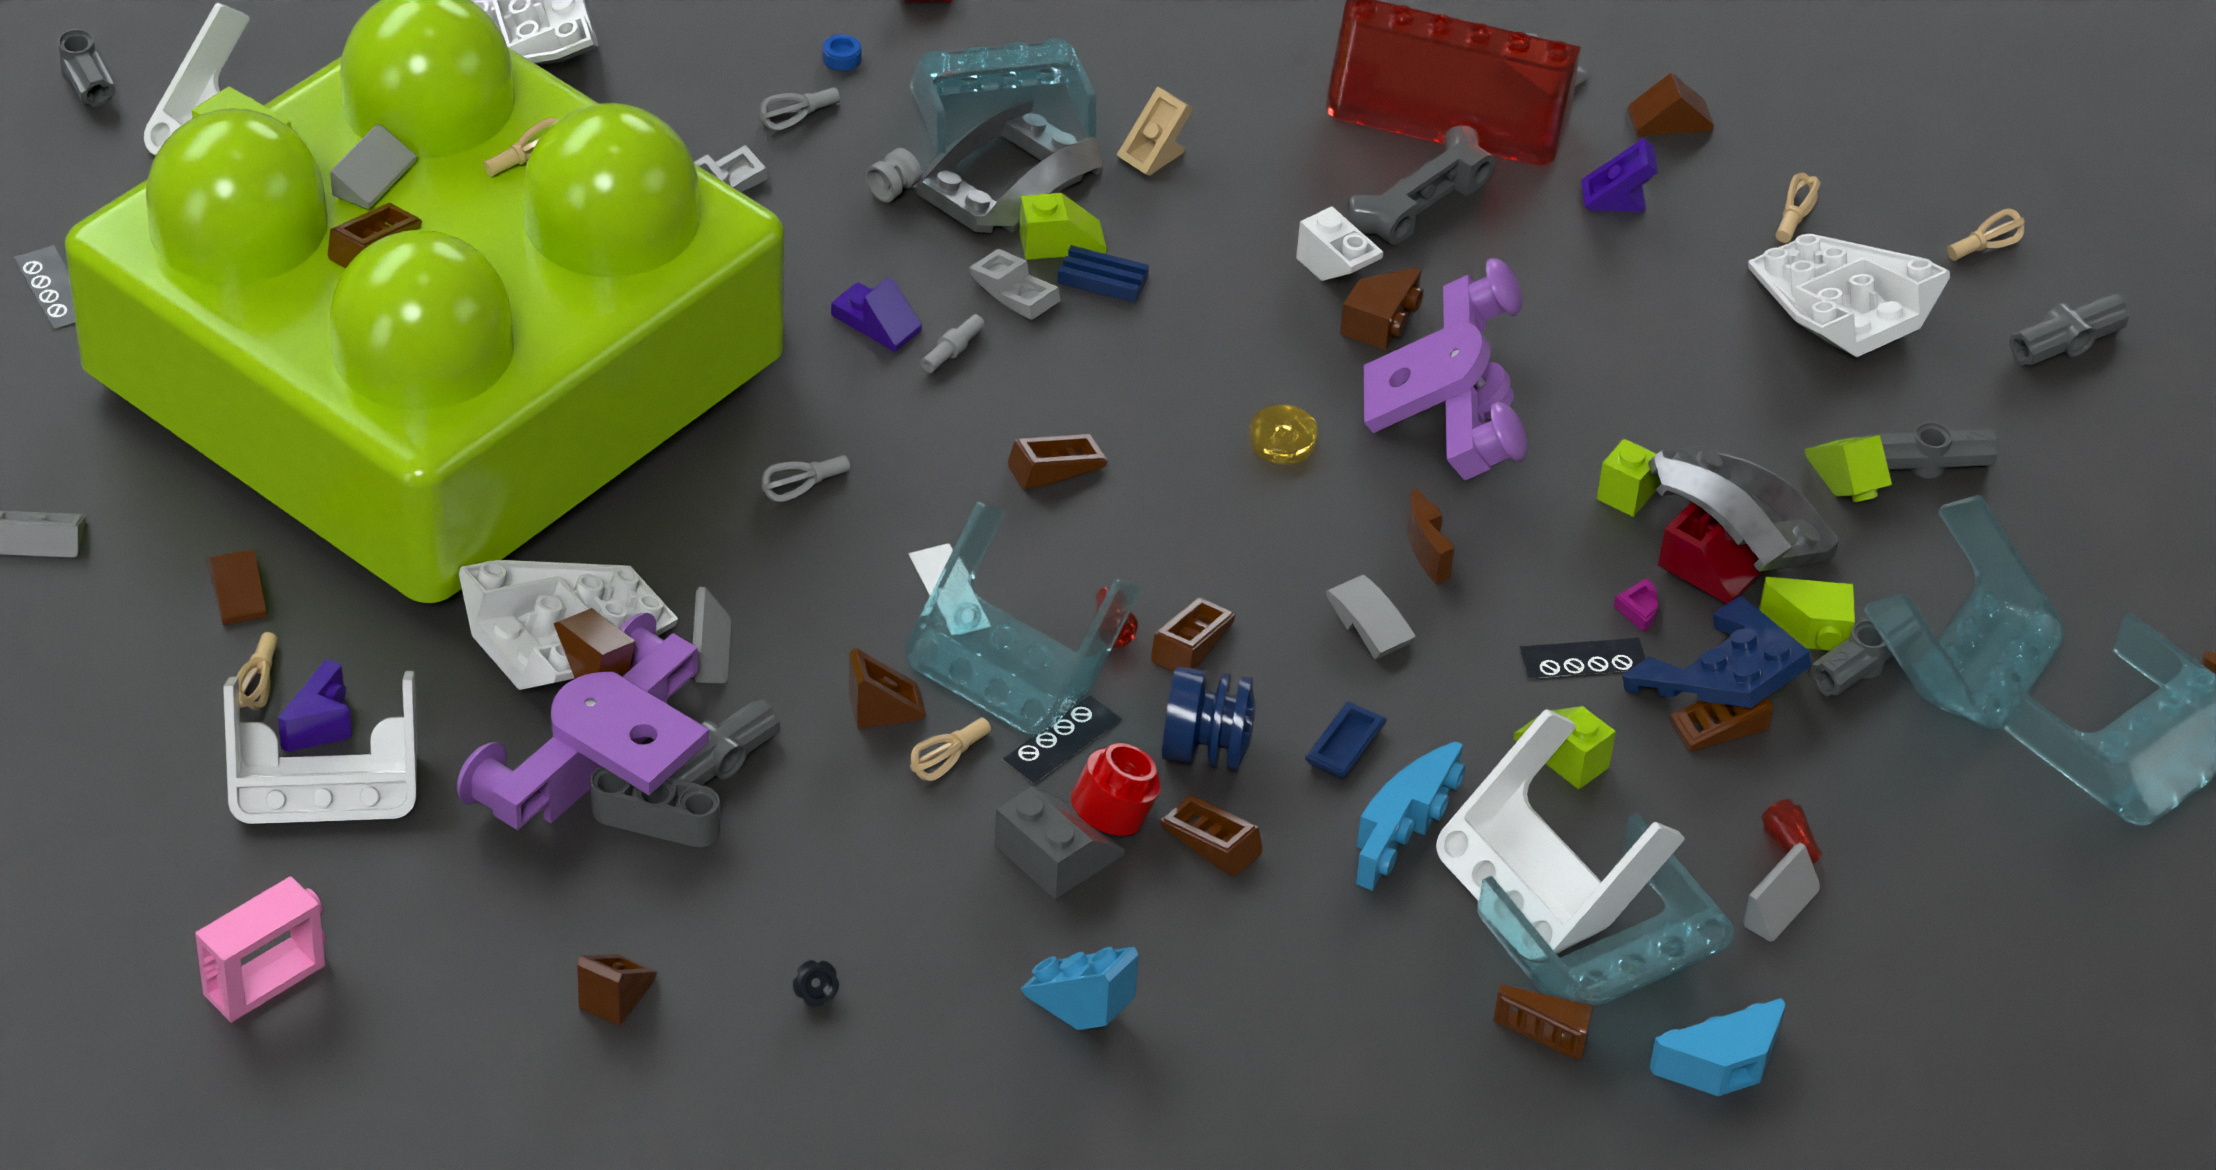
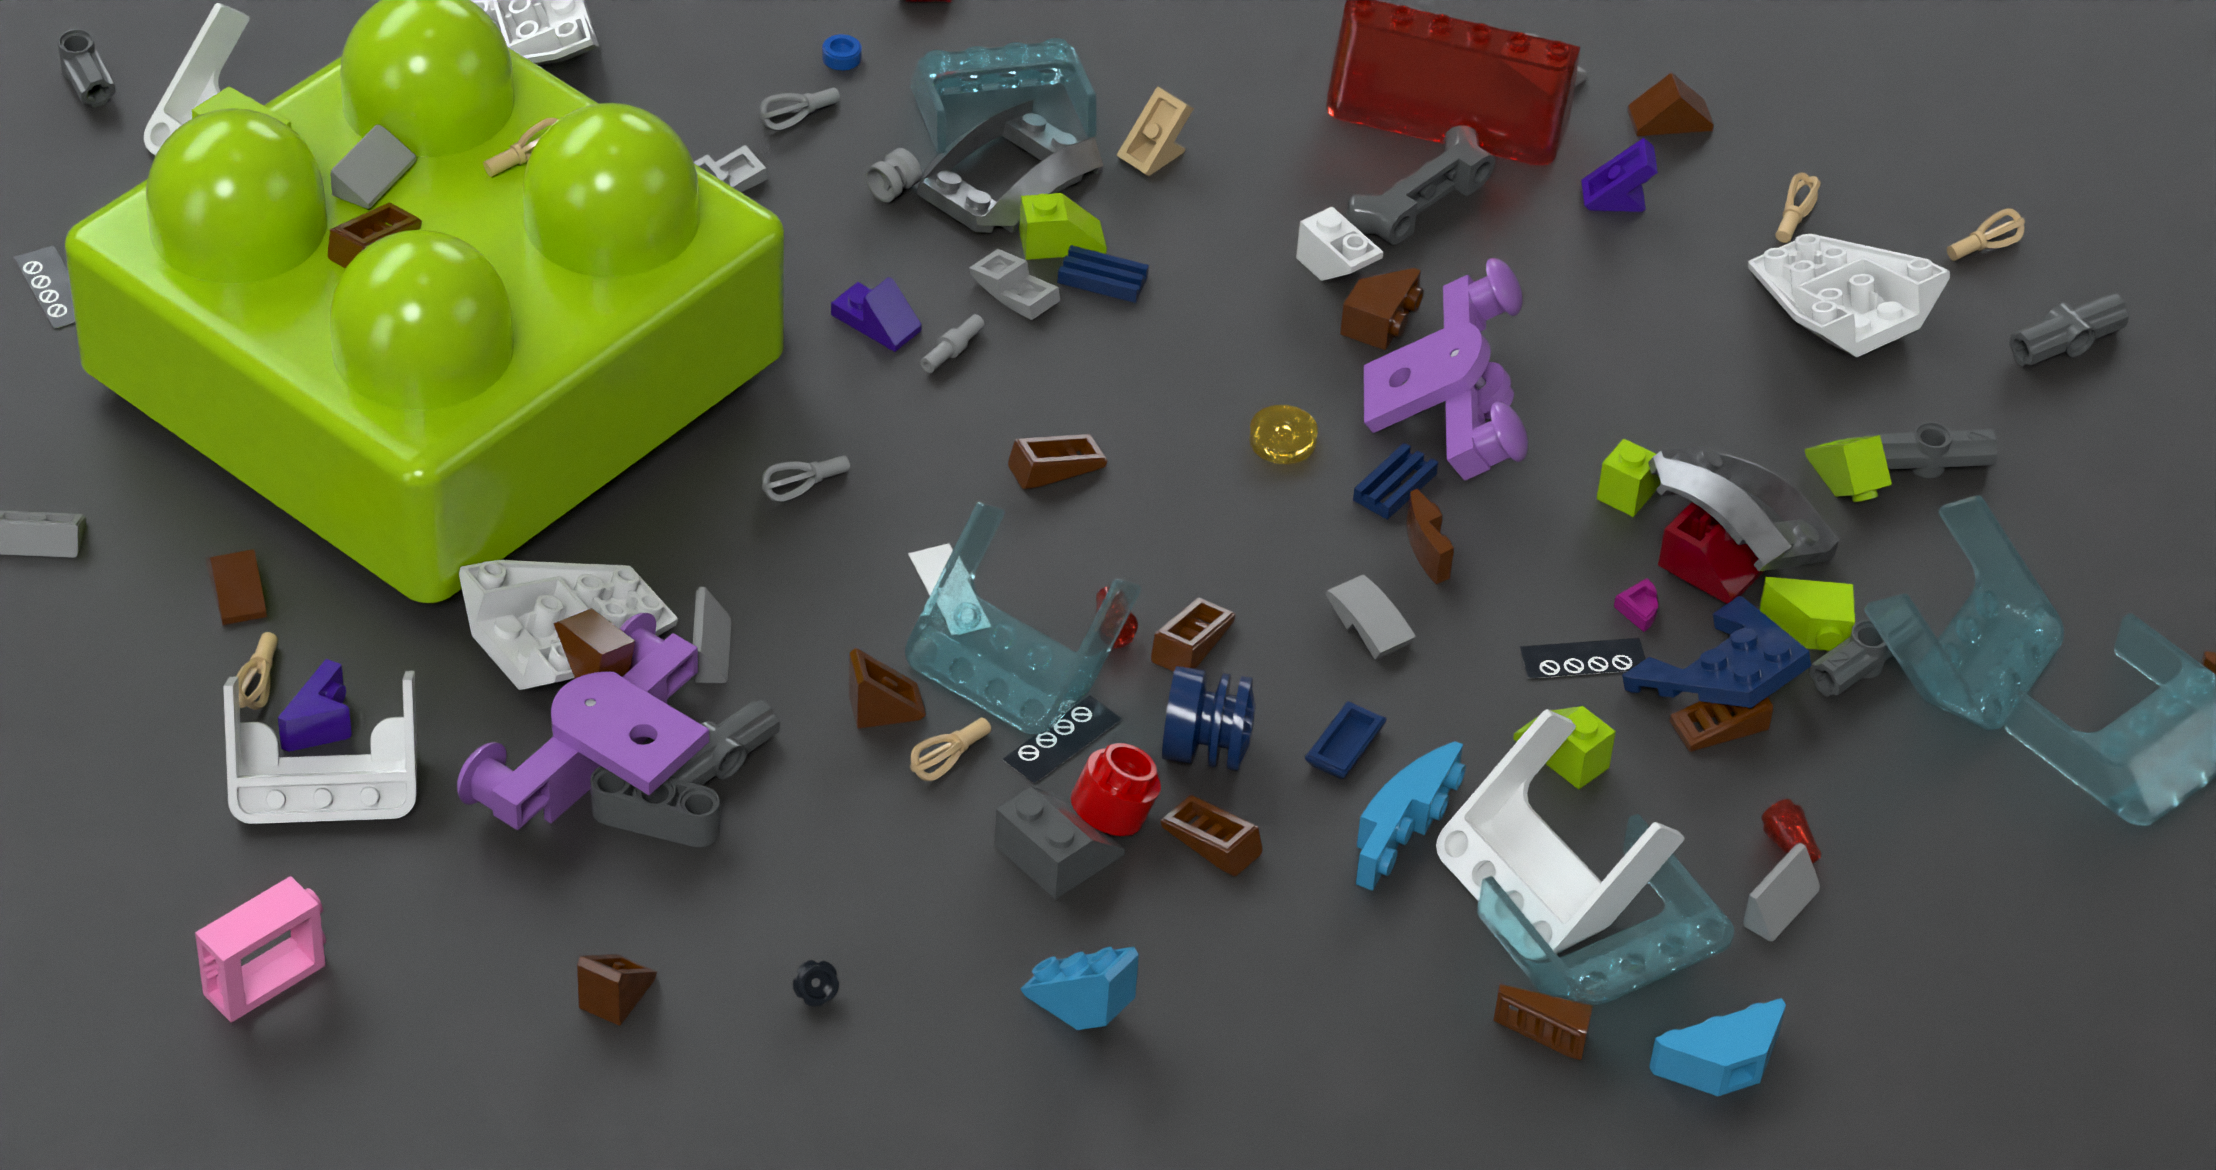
(1389, 477): none -> dark blue tile

